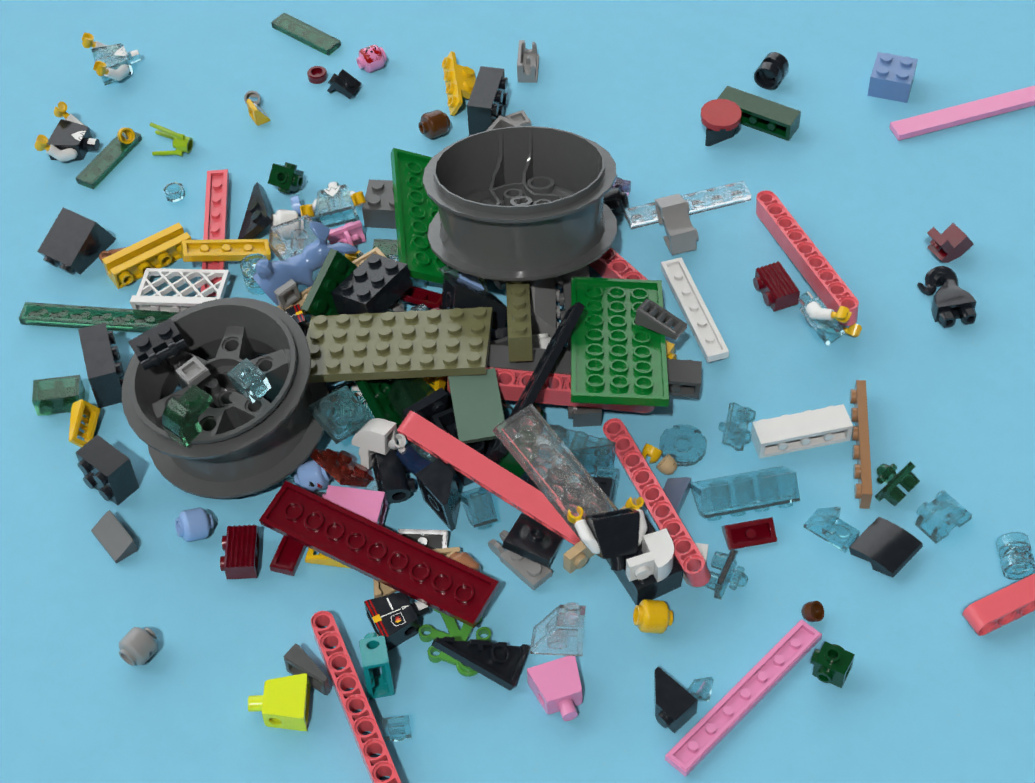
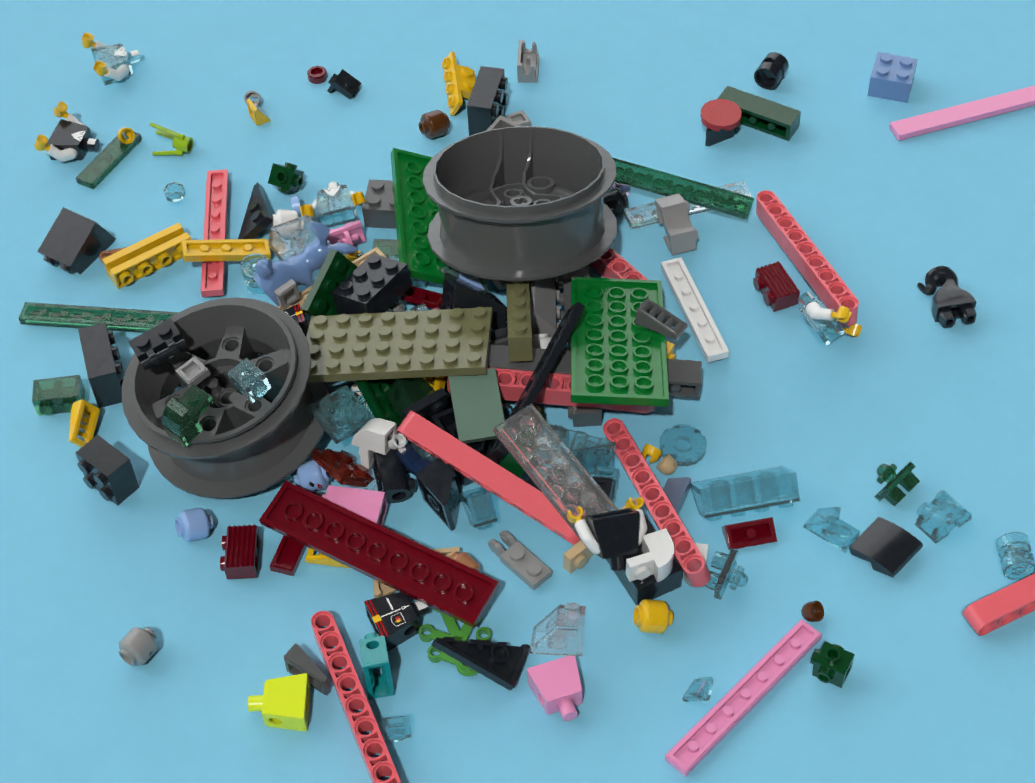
(114, 537): slope -> none
(178, 302): white fence -> none
(306, 34): clear green tile -> none
(371, 58): bright pink head -> none
(429, 538): slope -> none
(532, 541): black plate -> none
(672, 702): black slope -> none
(690, 190): none -> clear green plate
(736, 426): clear light blue hips -> none
(801, 431): white brick -> none
(861, 450): medium nougat plate -> none
(949, 244): brick -> none

